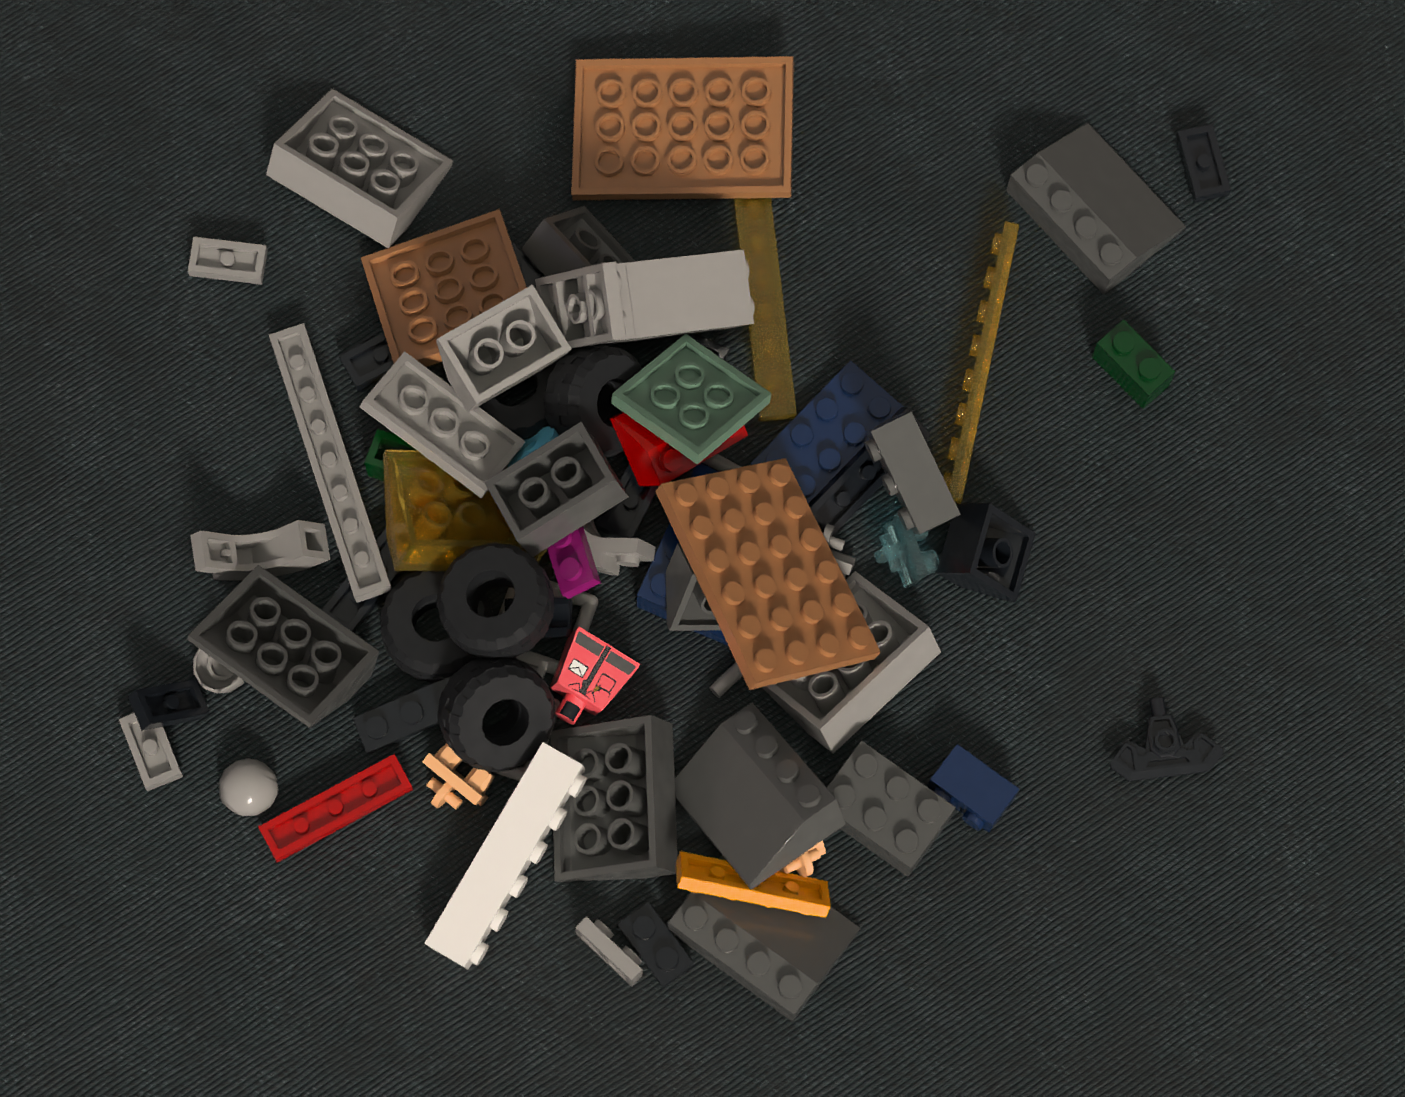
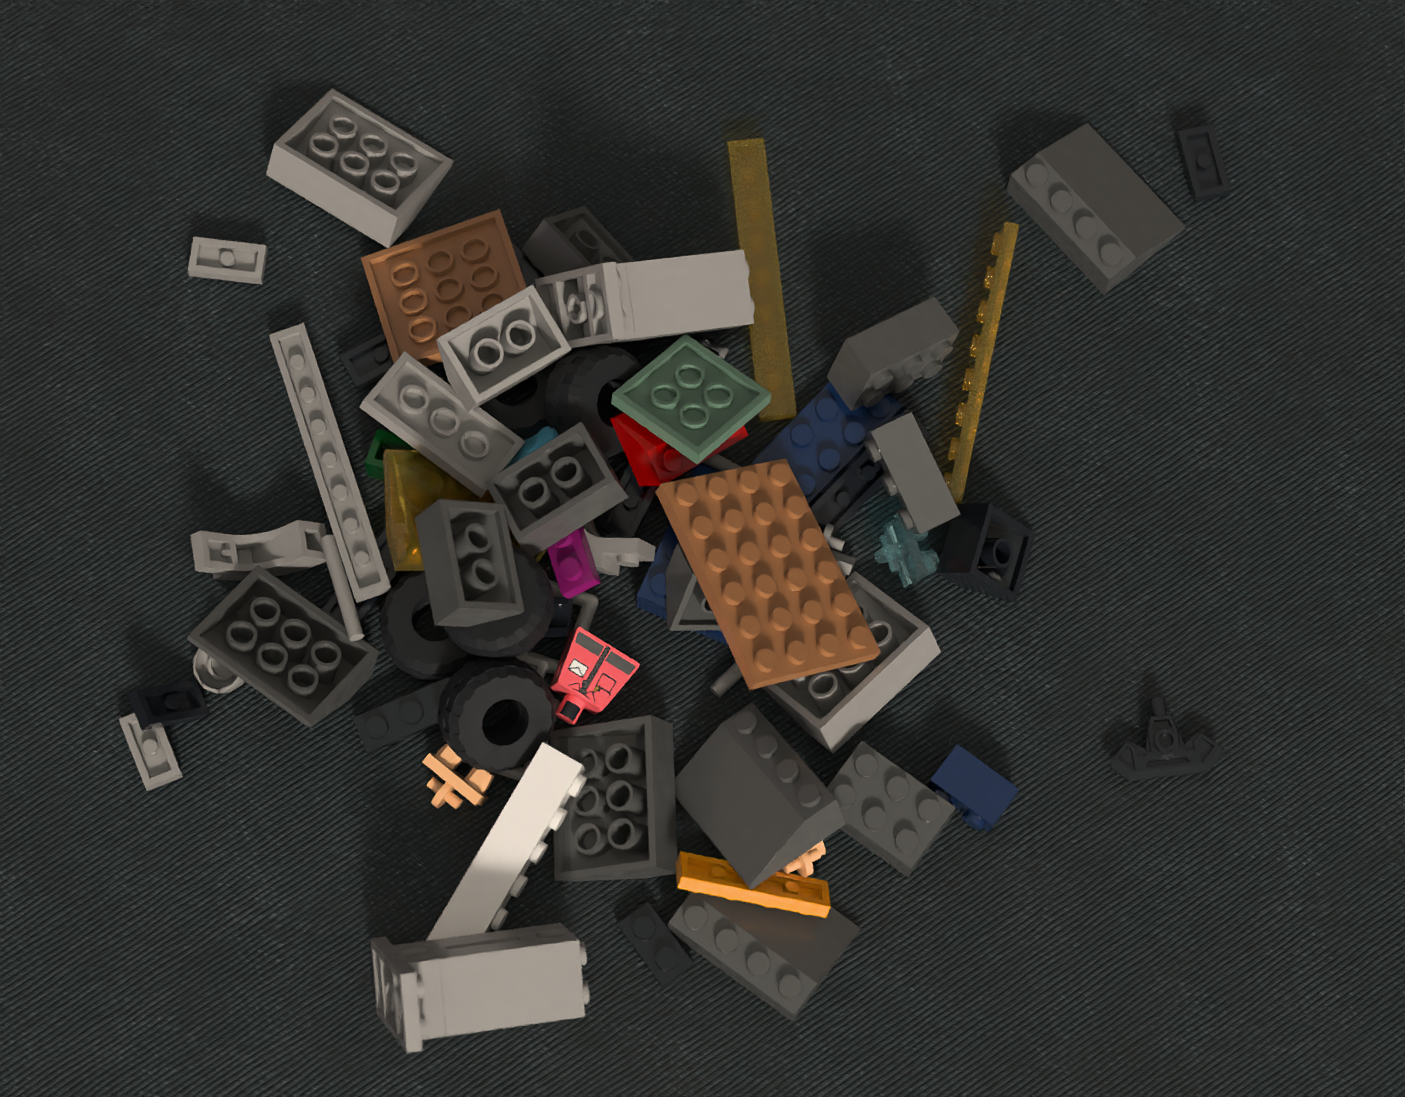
(248, 787): light grey hair -> none
(335, 808): red plate -> none
(341, 588): none -> light grey bar
(468, 563): none -> dark grey slope
(478, 982): none -> light grey brick
(598, 938): light grey plate -> none
(683, 128): medium nougat plate -> none
(893, 354): none -> dark grey brick
(1133, 364): dark green brick -> none

